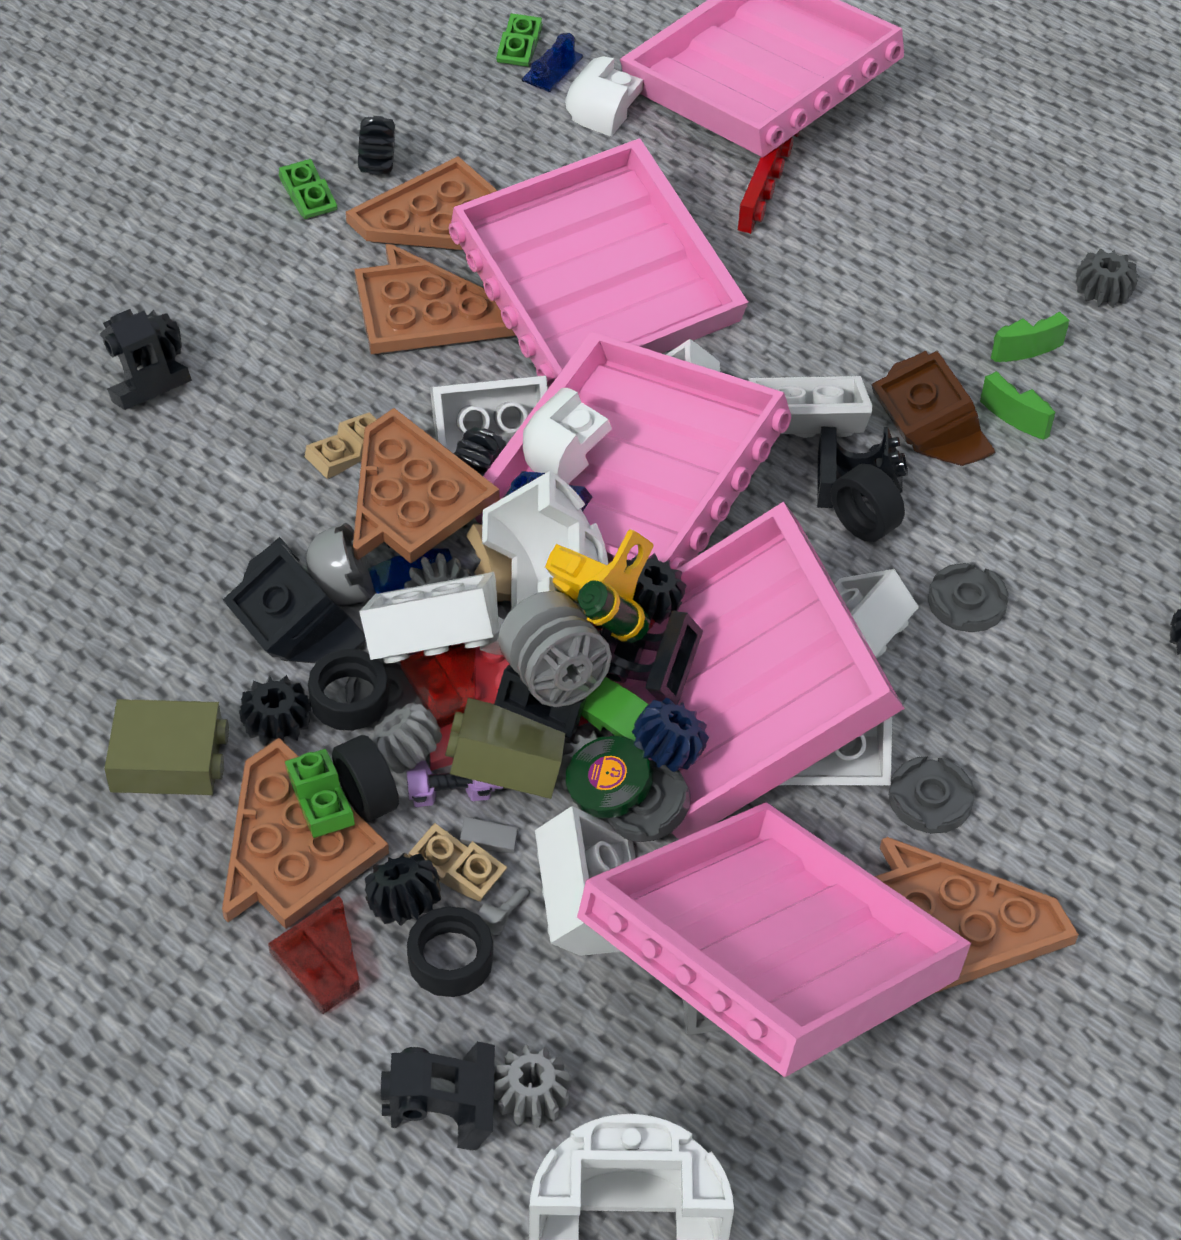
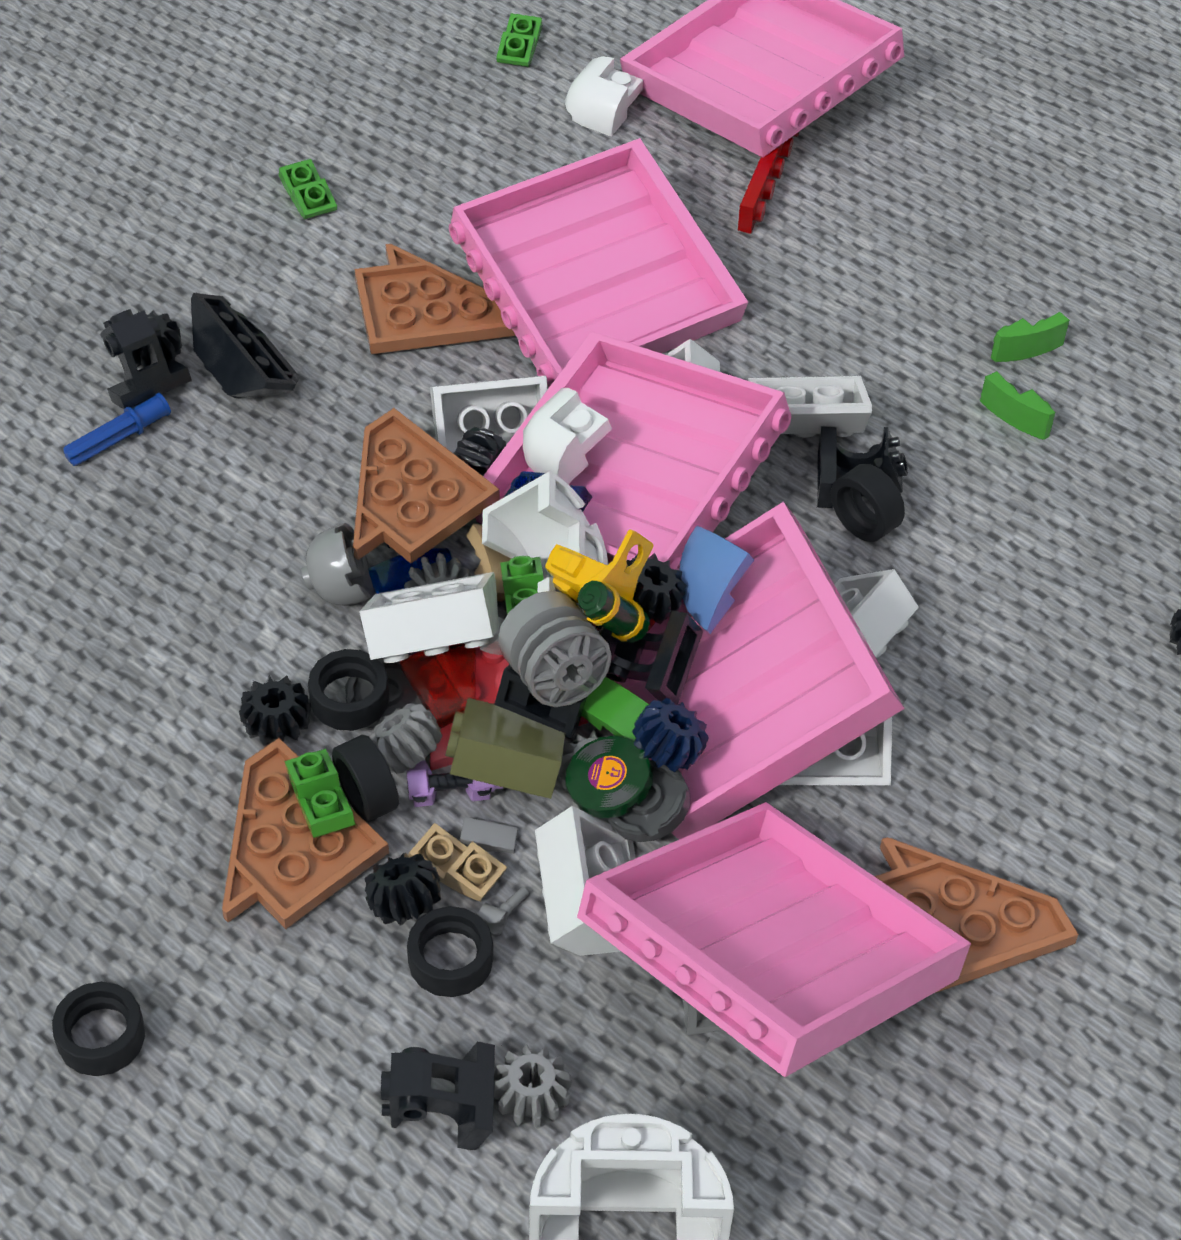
(103, 1059): none -> black tyre
(117, 429): none -> blue axle
(166, 747): olive brick -> none
(237, 350): none -> black wedge
(290, 610): black piece -> none
(320, 956): clear red wing -> none
(342, 450): tan slope -> none
(376, 145): black gear -> none
(420, 208): nougat wing -> none
(520, 579): none -> bright green slope
(554, 63): clear blue hinge -> none
(711, 571): none -> medium blue brick
(931, 807): dark grey tile -> none
(932, 410): reddish brown piece -> none
(965, 608): dark grey tile -> none
(1106, 277): dark grey gear -> none

